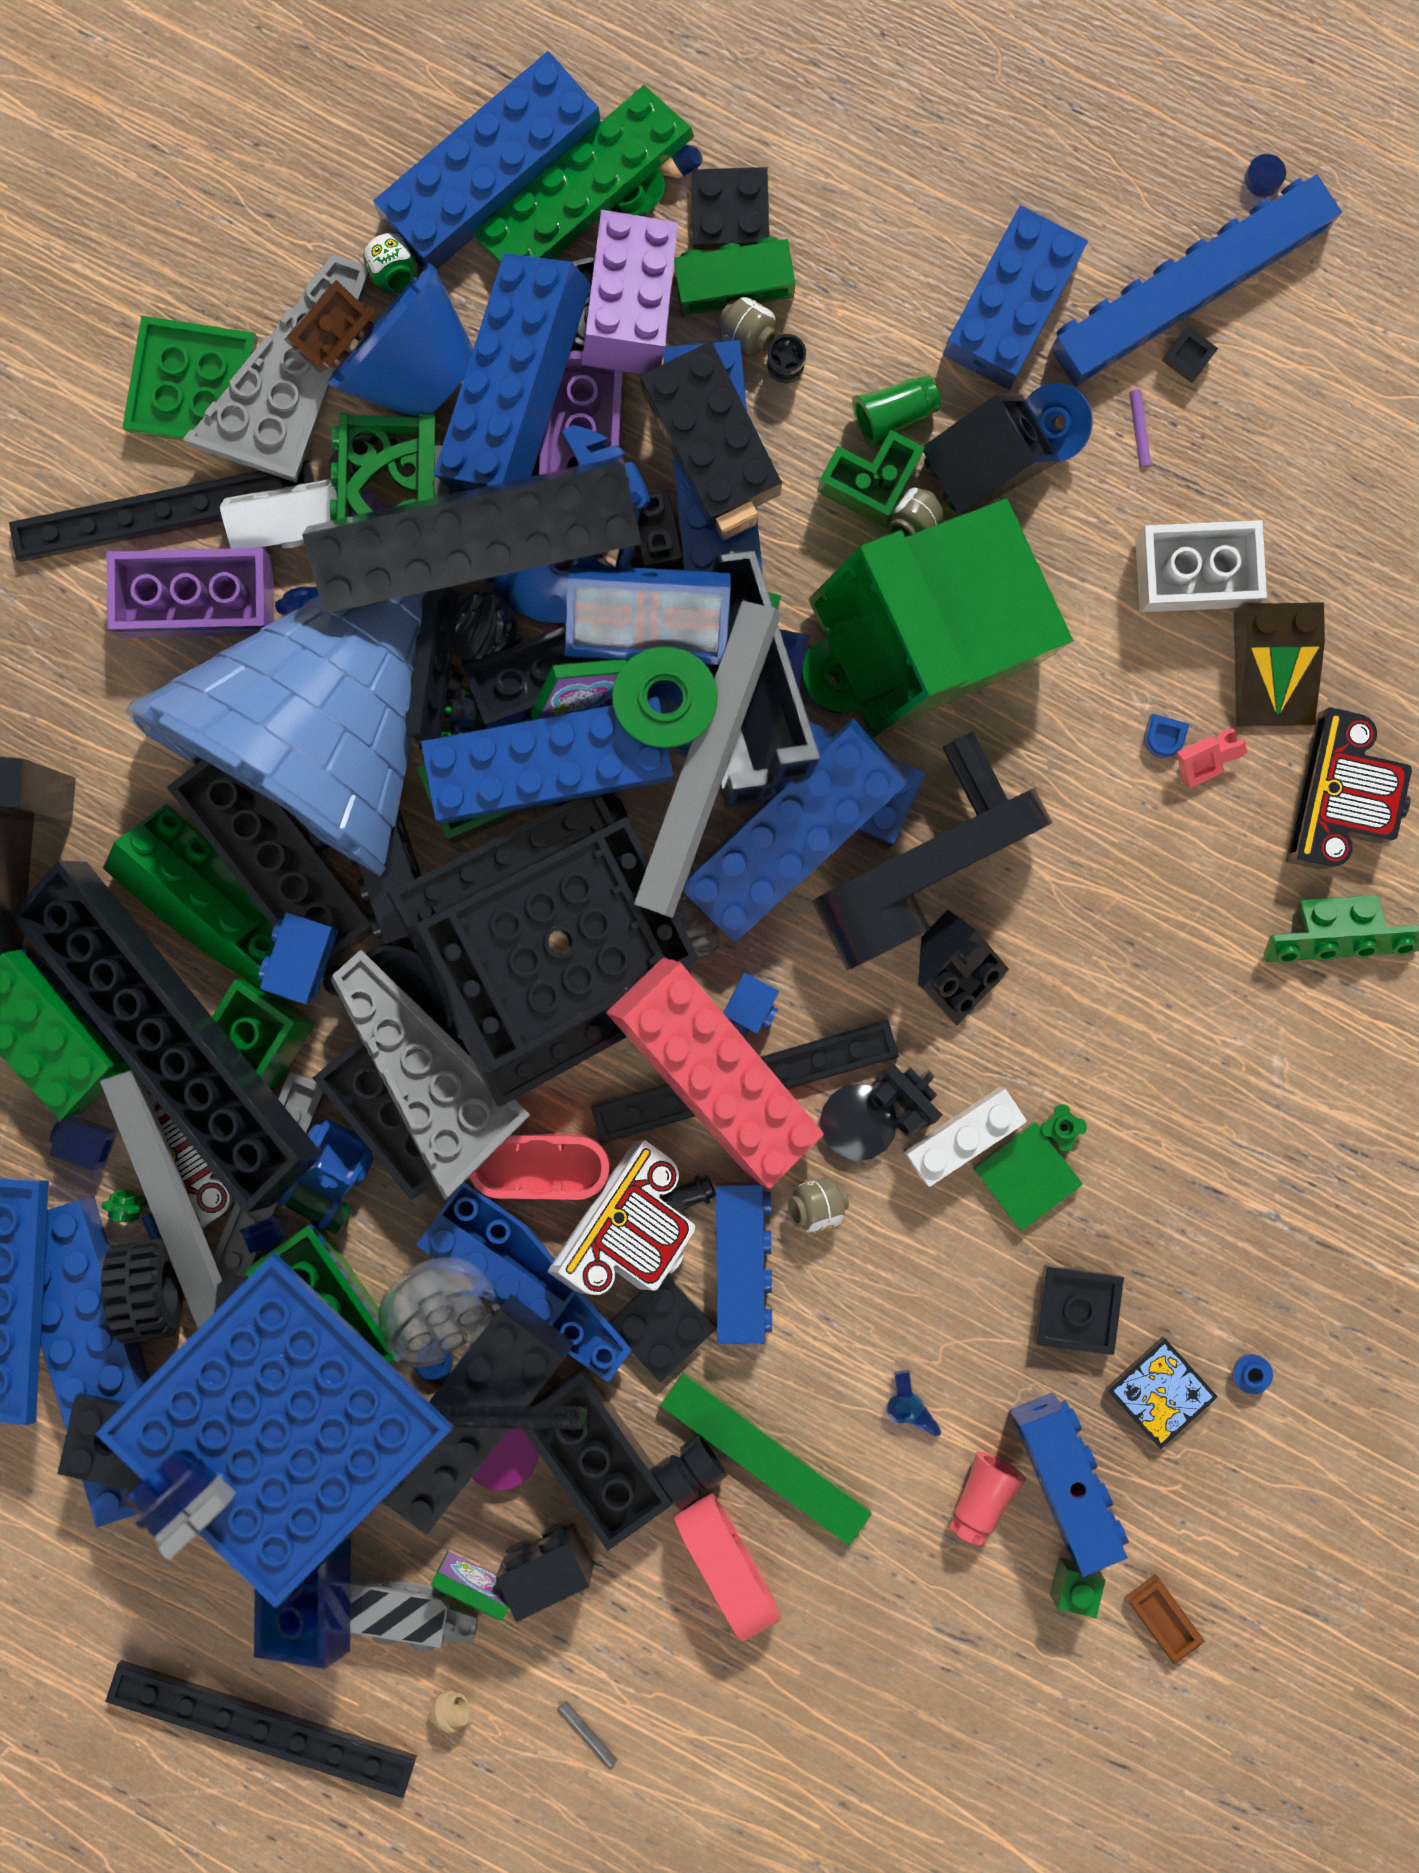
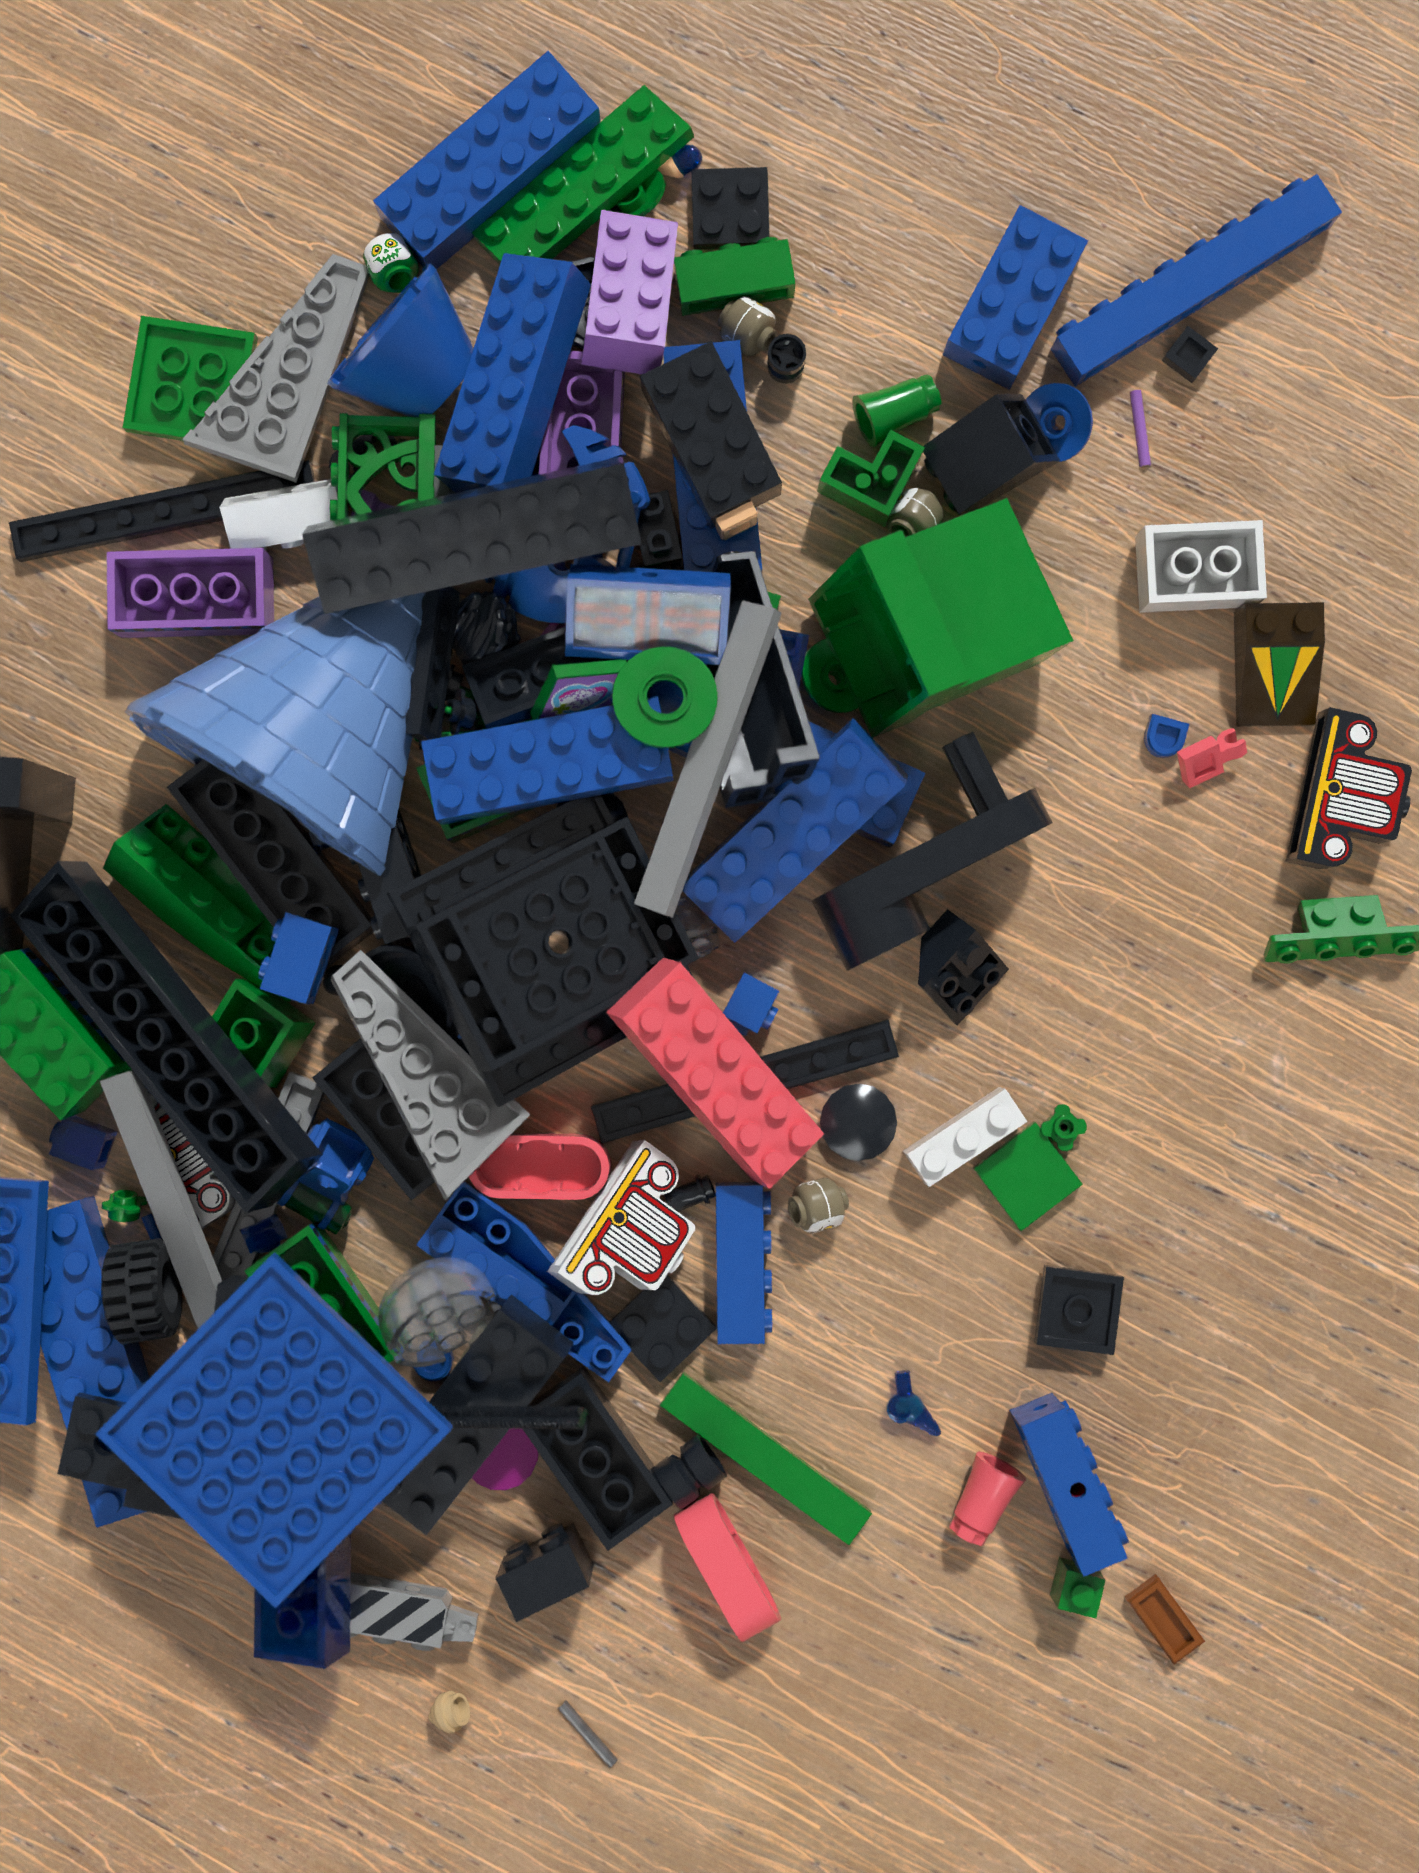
(184, 1507): clear blue hips -> none
(261, 1728): black tile -> none
(295, 598): clear blue animal -> none
(330, 328): reddish brown bracket -> none
(470, 1585): tile -> none
(911, 1094): black hips -> none
(1161, 1392): tile -> none
(1242, 1368): blue plate -> none
(1265, 175): clear blue tile -> none

